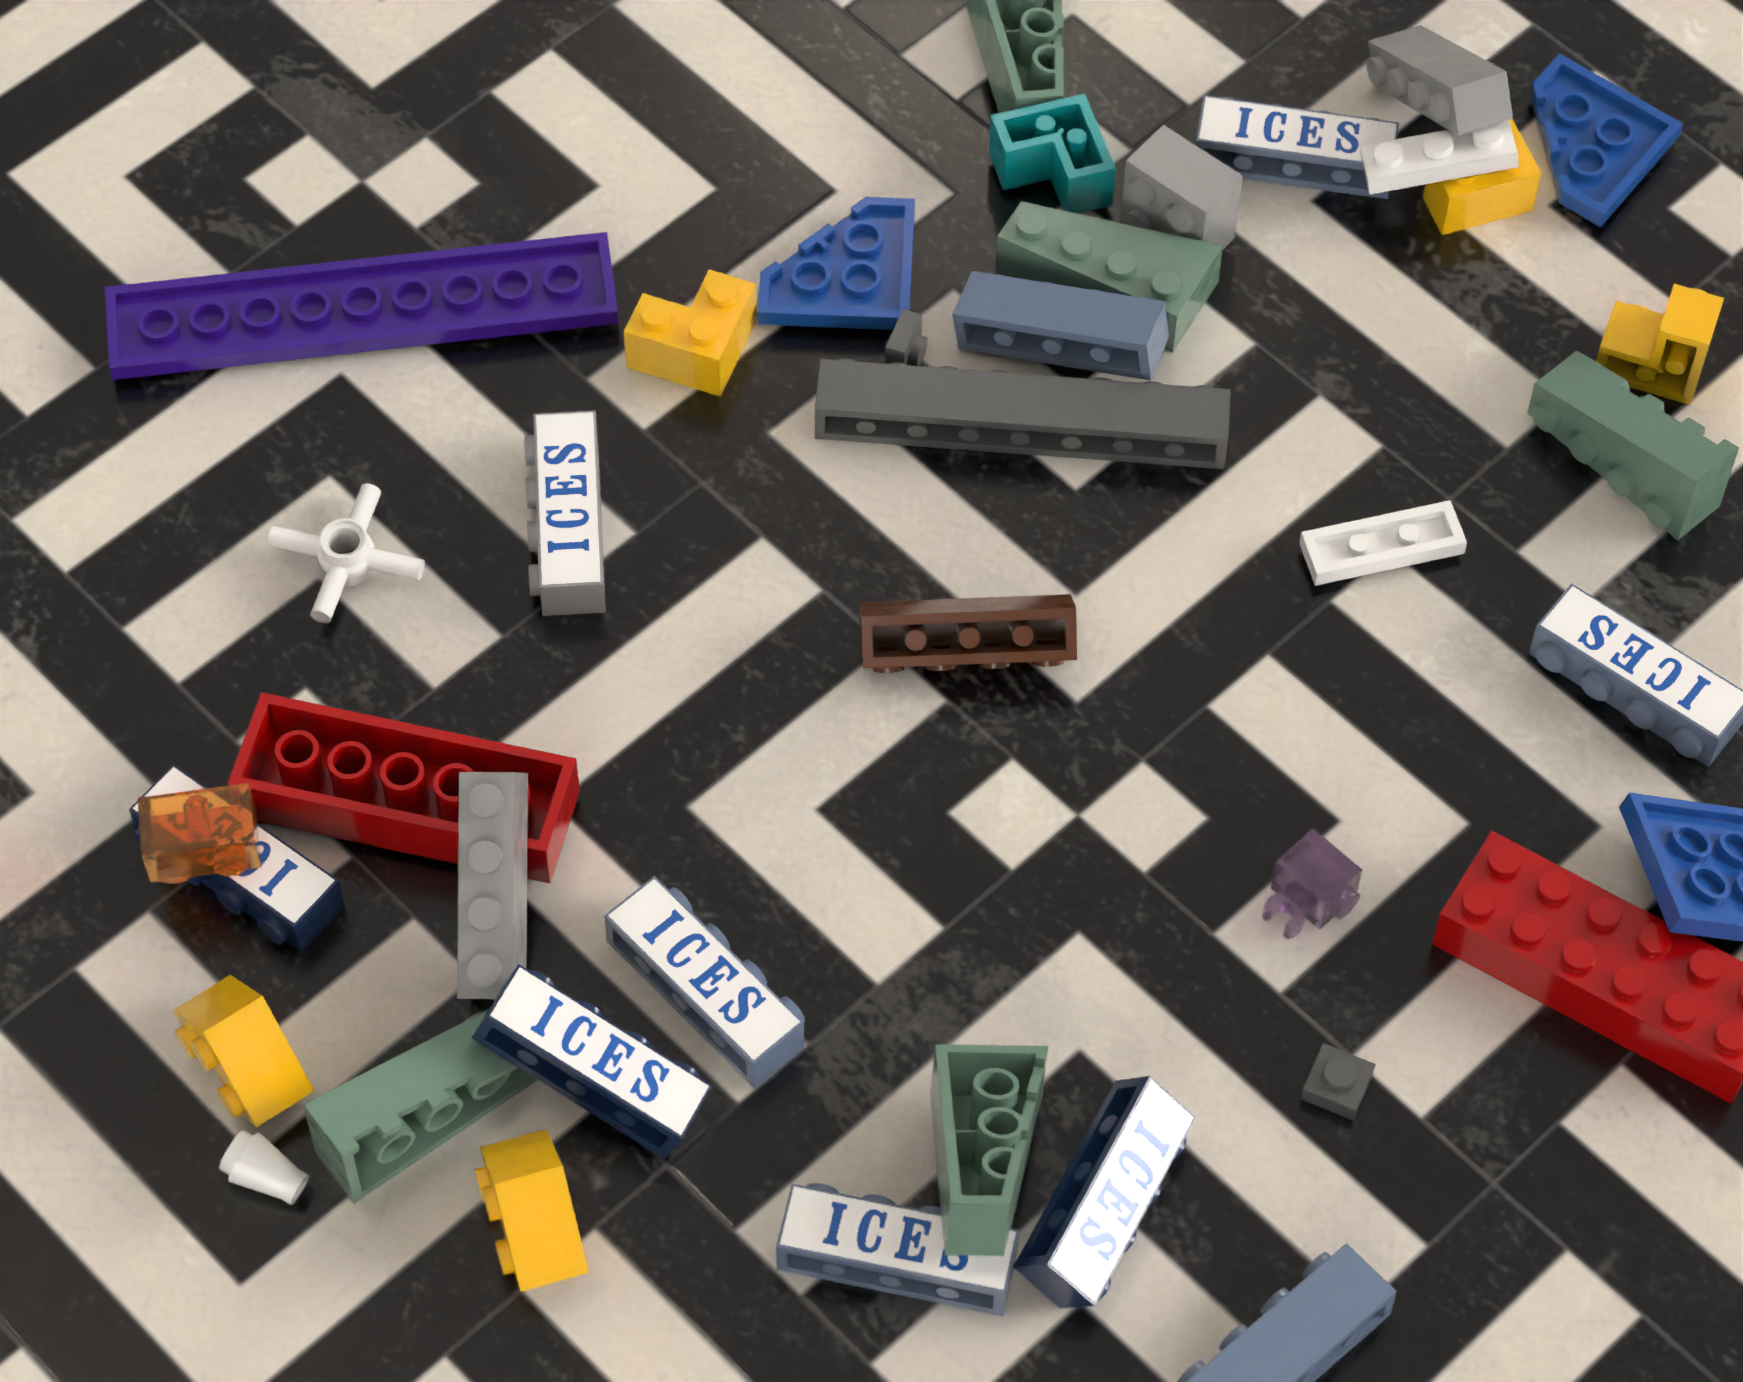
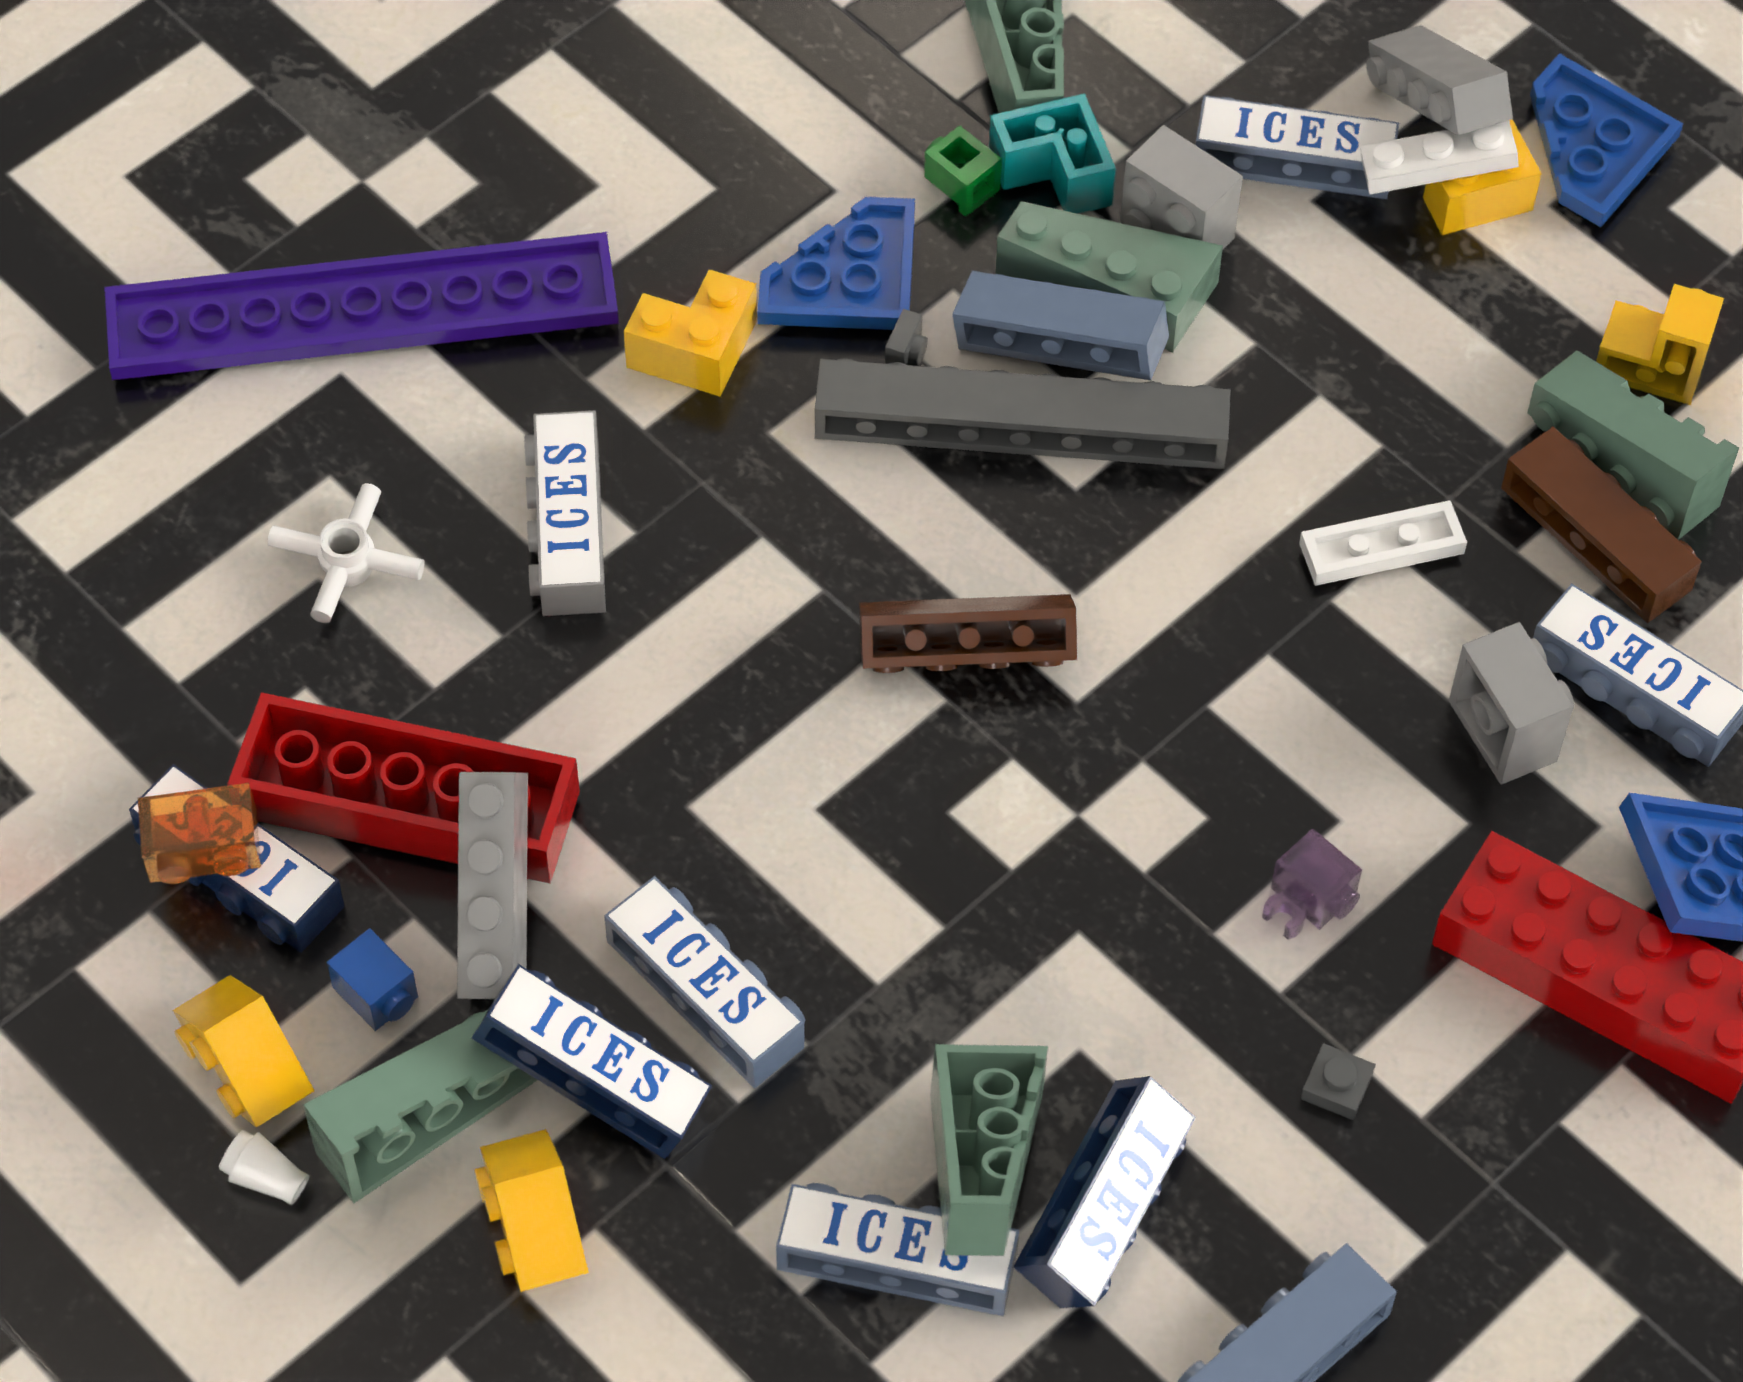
(373, 980): none -> blue brick
(963, 169): none -> green brick
(1511, 702): none -> light grey brick
(1601, 524): none -> reddish brown brick

